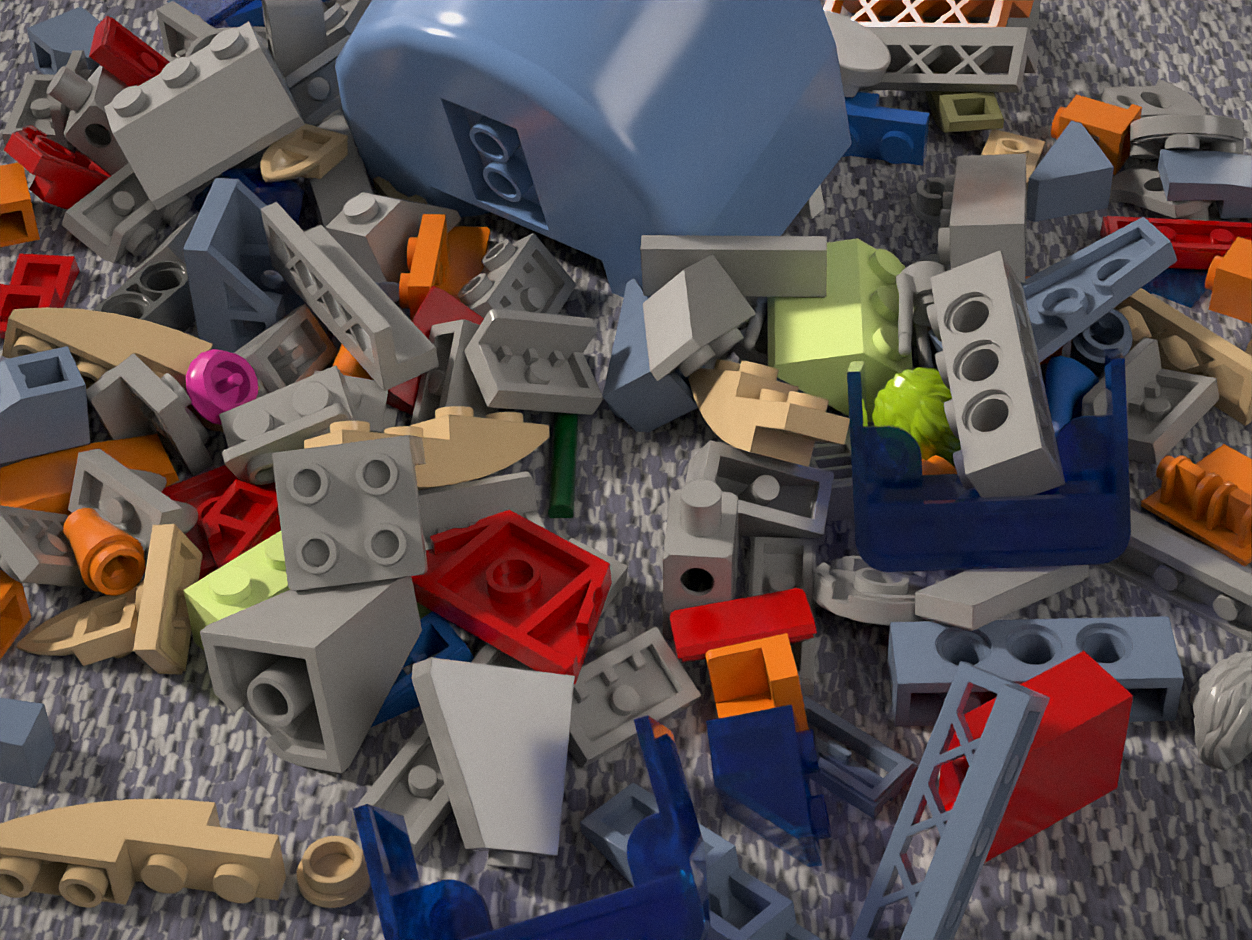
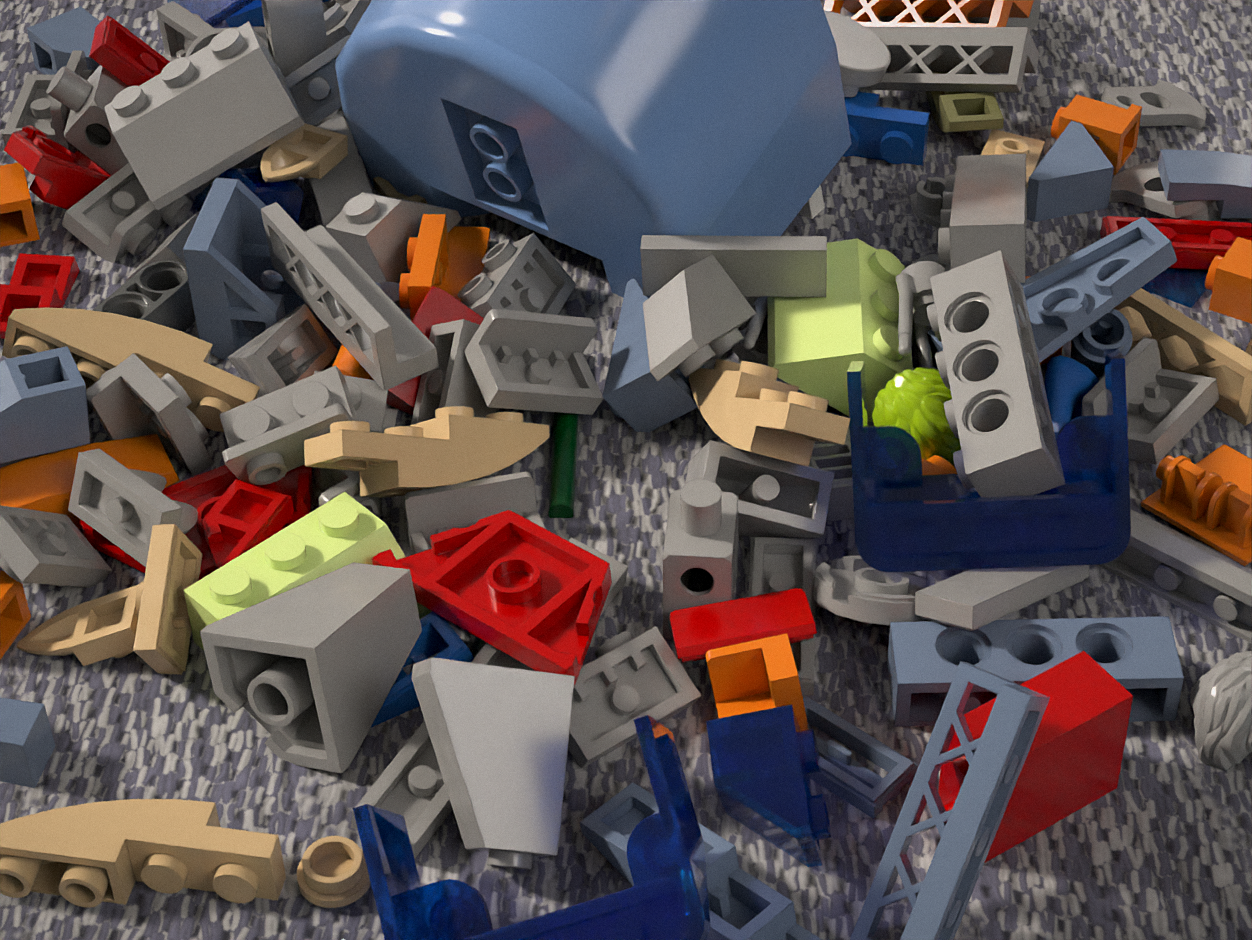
(104, 553): orange cone -> none
(220, 383): dark pink hat -> none
(351, 512): light grey bracket -> none
(1185, 132): light grey tile -> none

